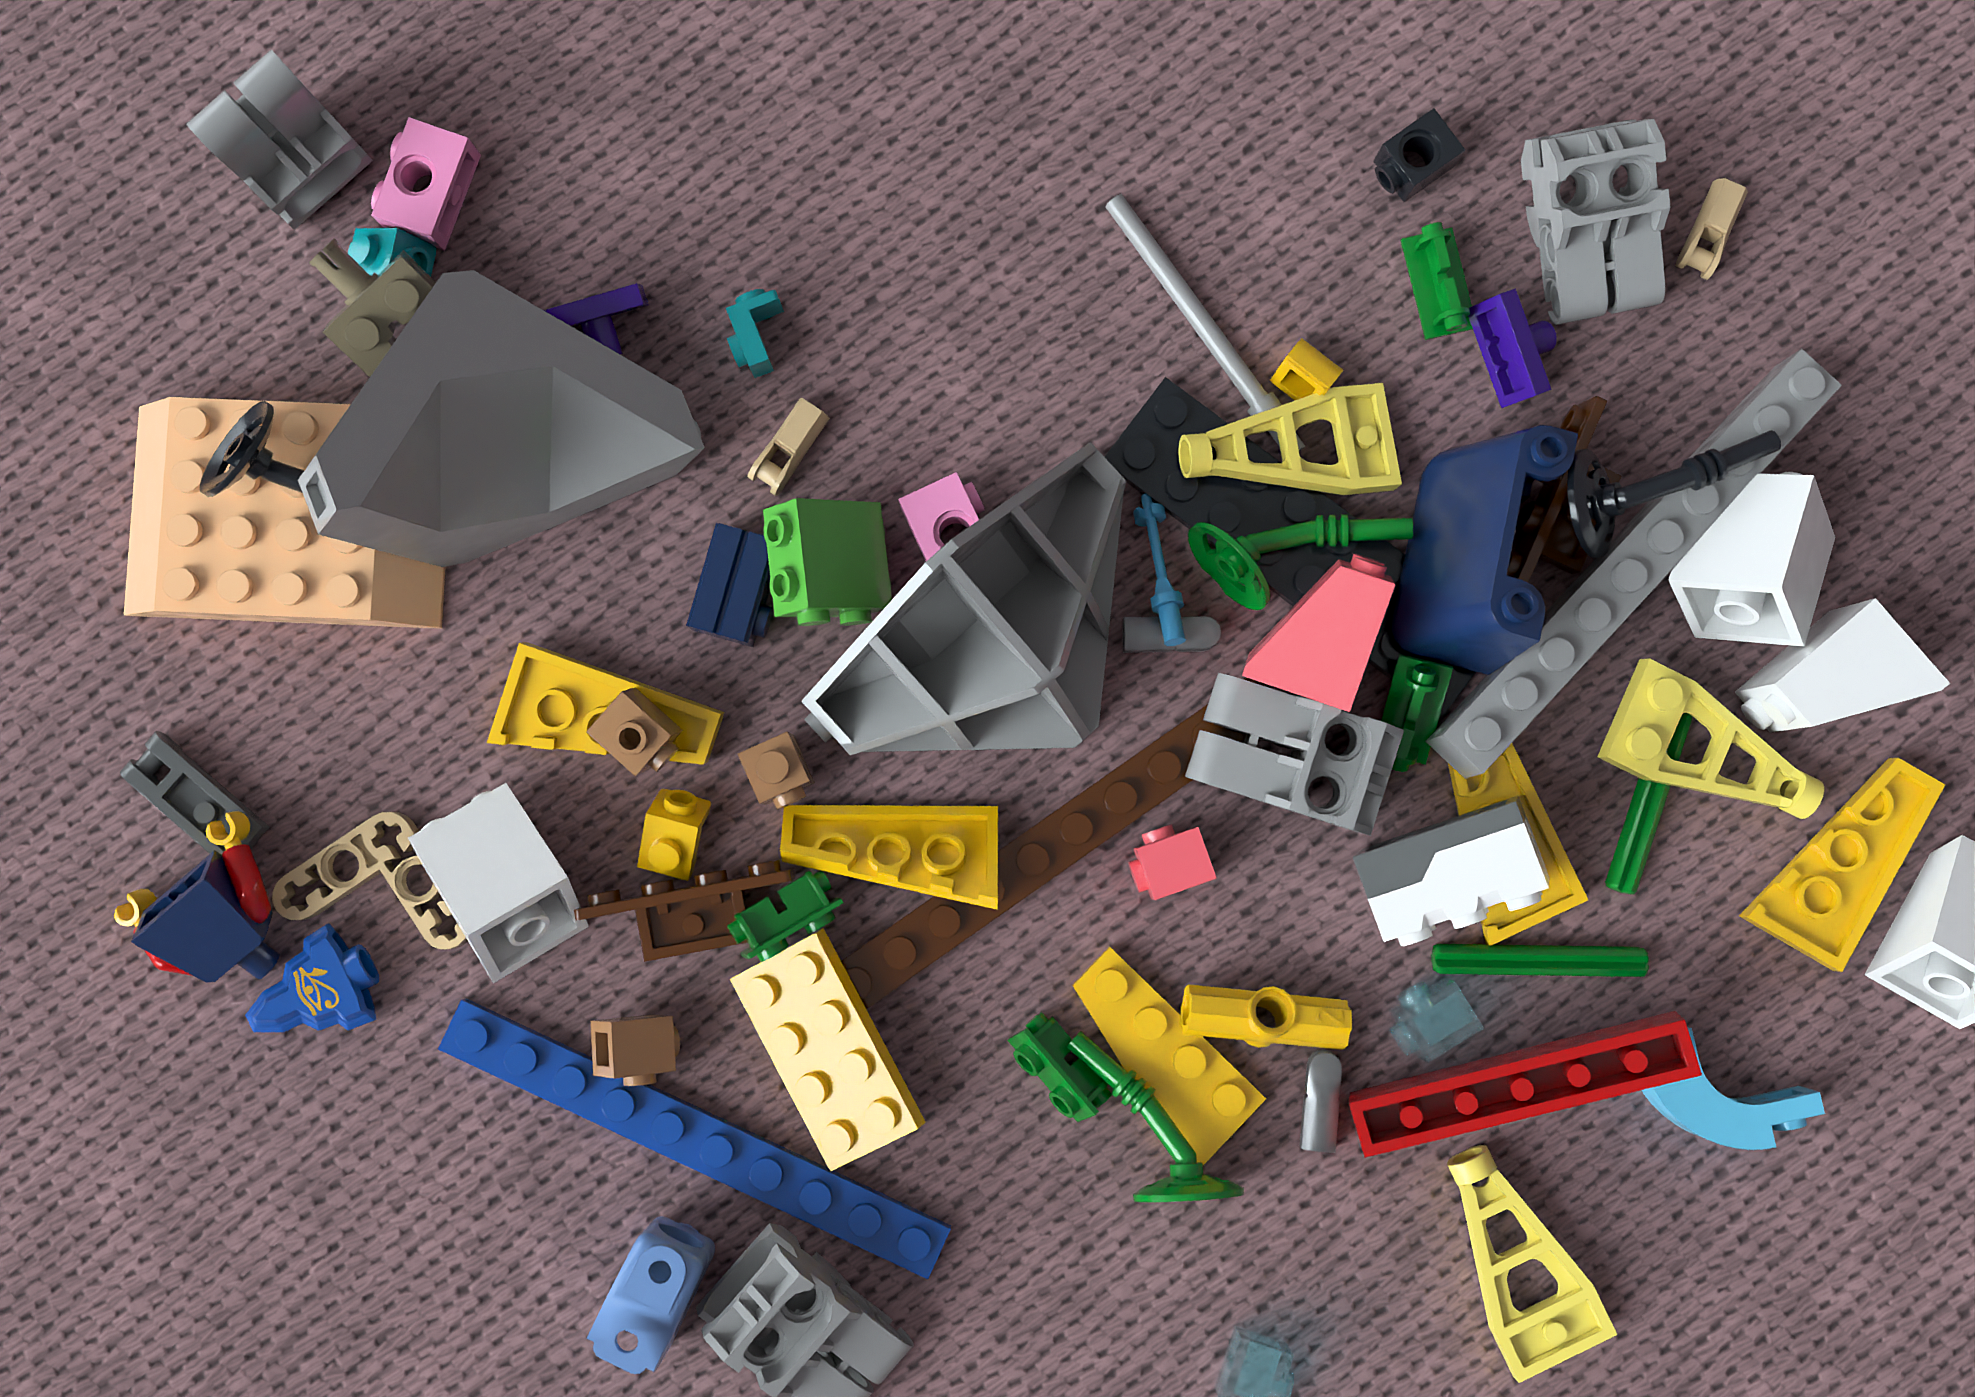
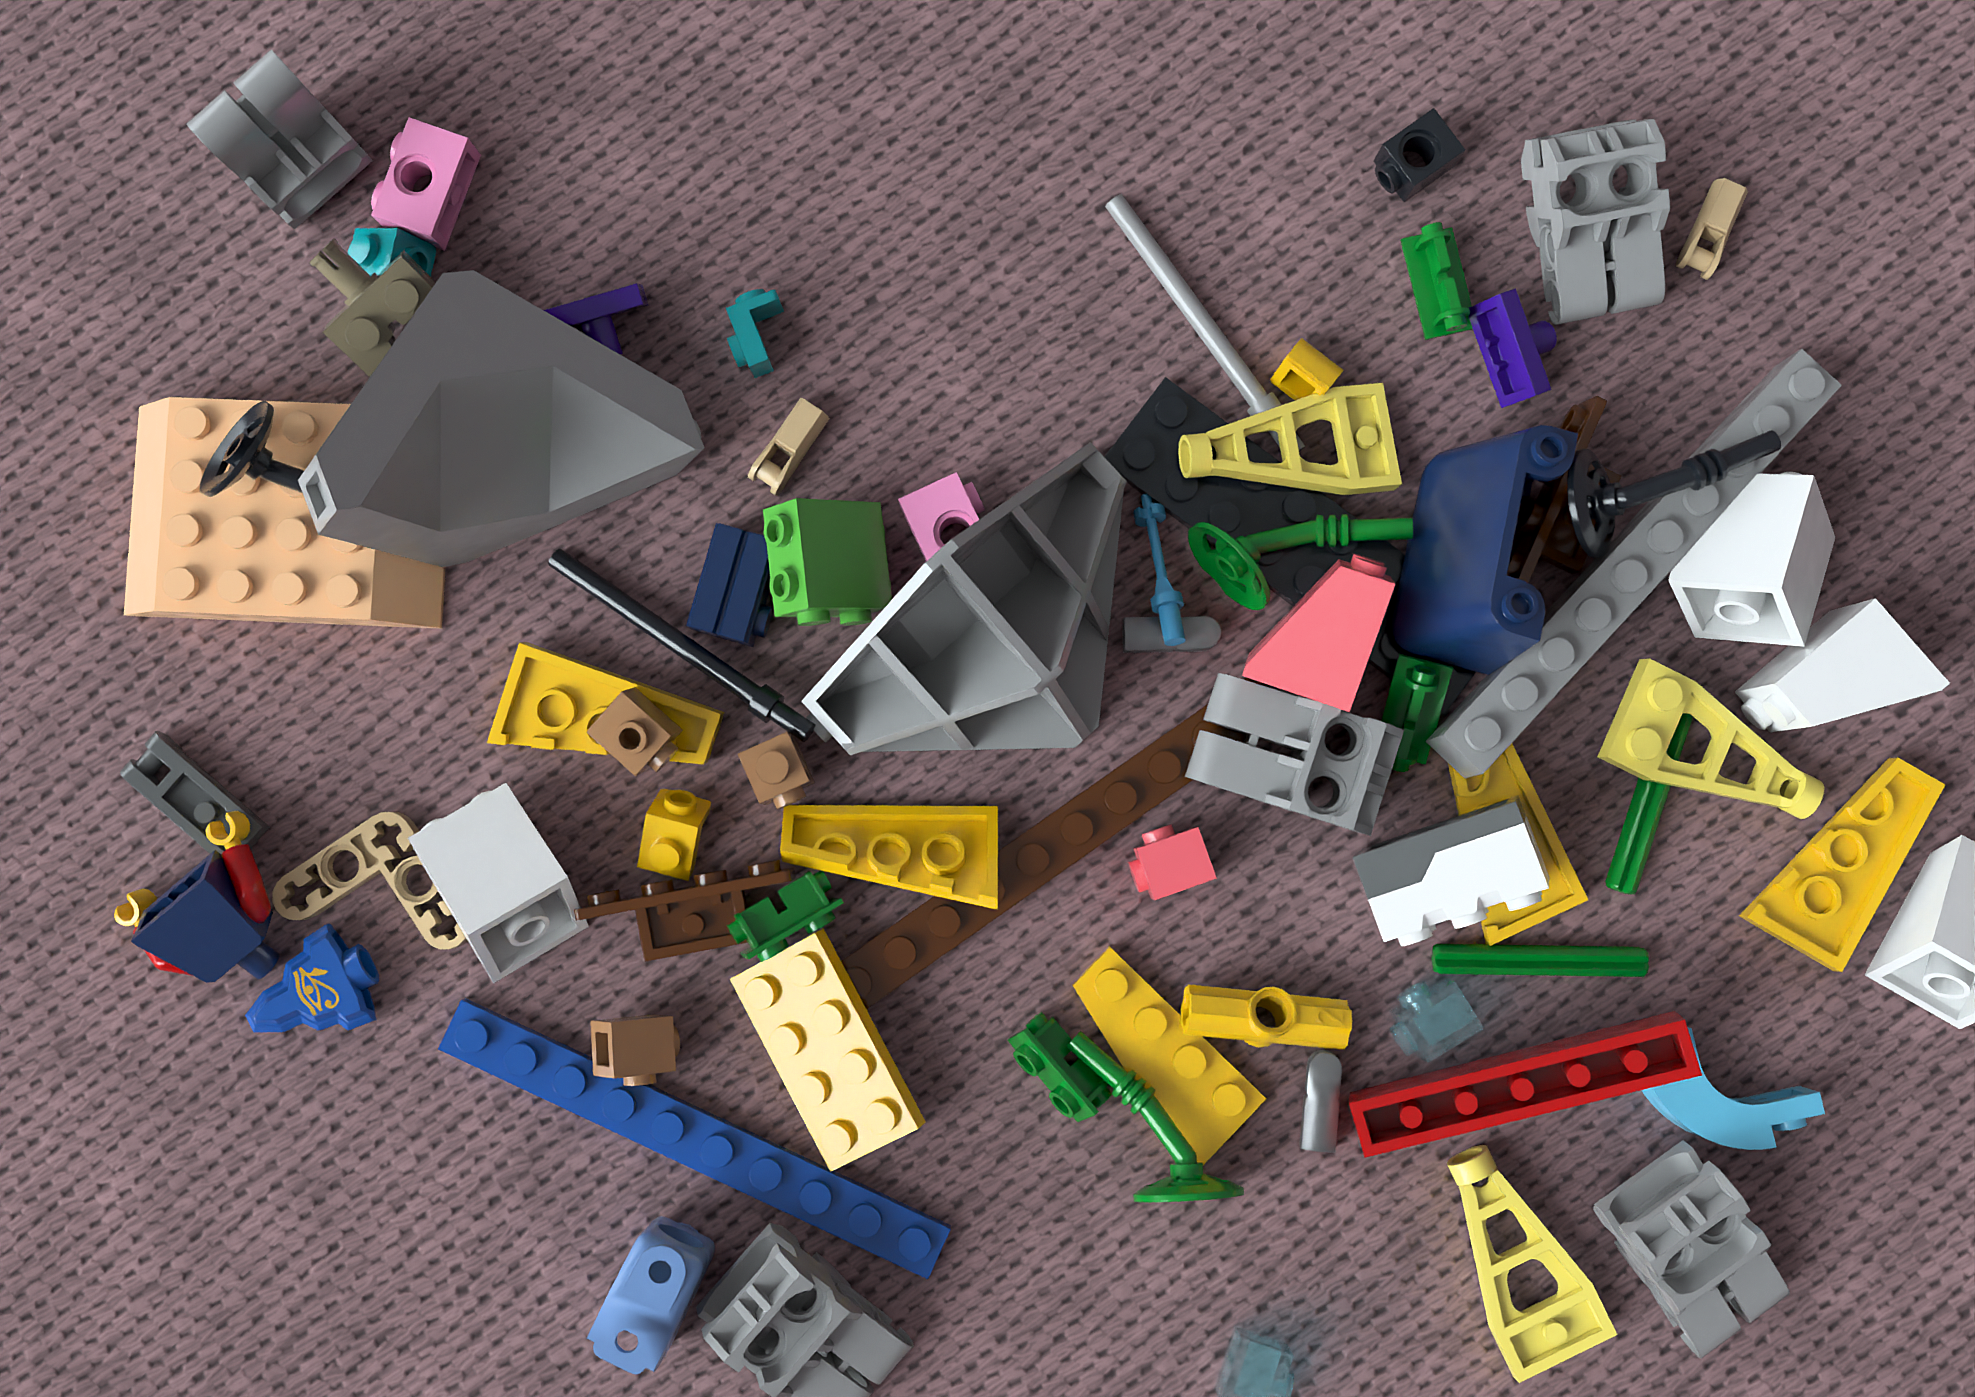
(763, 701): none -> black bar
(1693, 1246): none -> light grey connector

